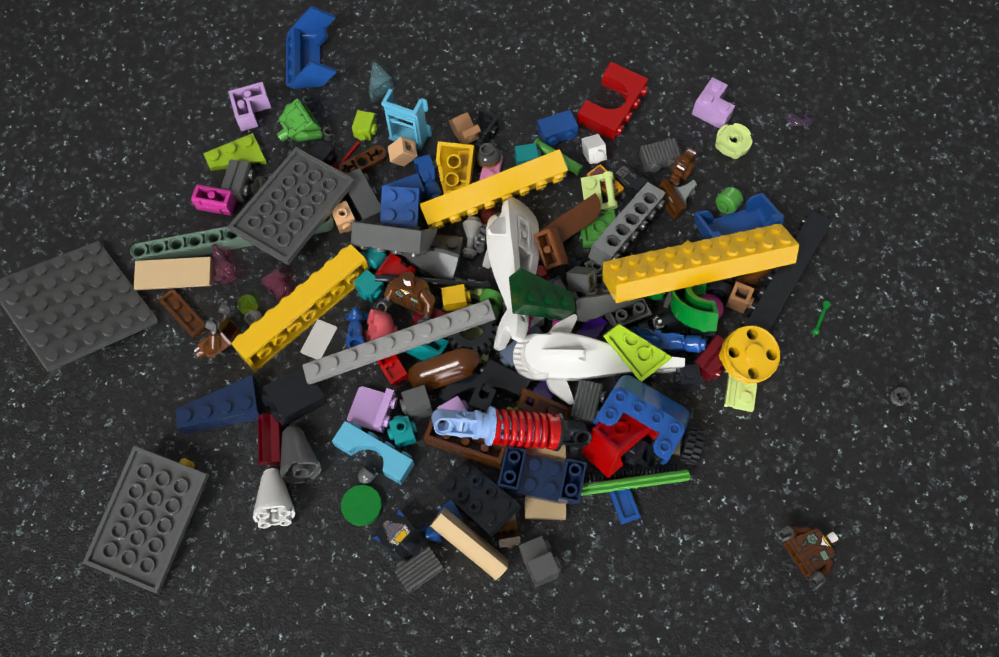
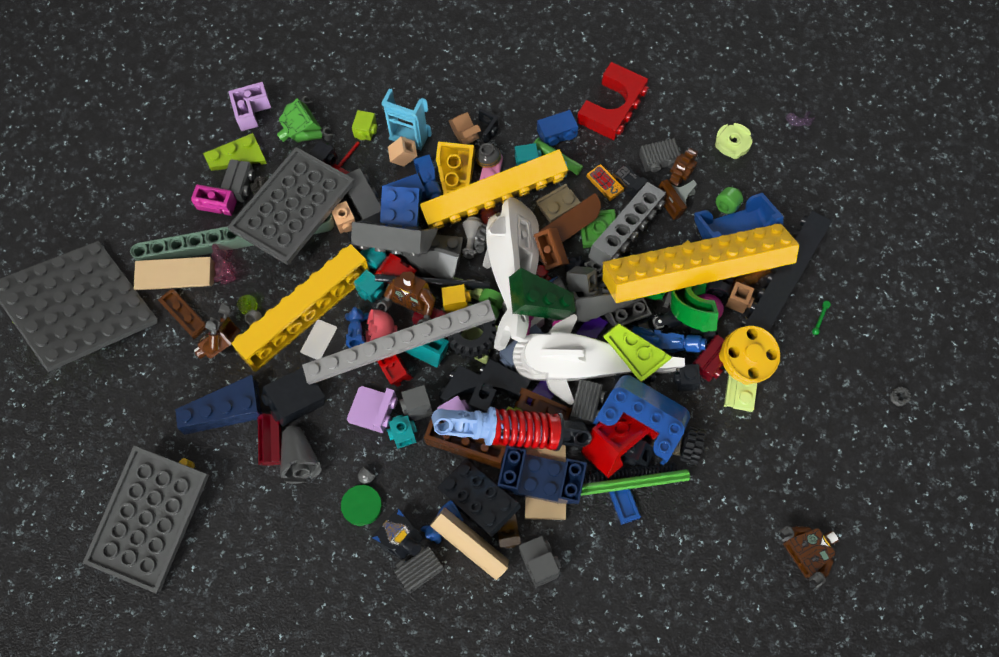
(273, 501): white cone -> none
(276, 283): clear pink piece -> none
(303, 50): blue windscreen -> none
(352, 440): medium azure arch -> none
(365, 155): reddish brown beam -> none
(379, 82): clear light blue slope -> none
(444, 369): reddish brown brick -> none
(557, 203): none -> dark tan plate
(592, 185): yellowish green plate -> none
(594, 149): white brick -> none
(711, 105): lavender brick -> none

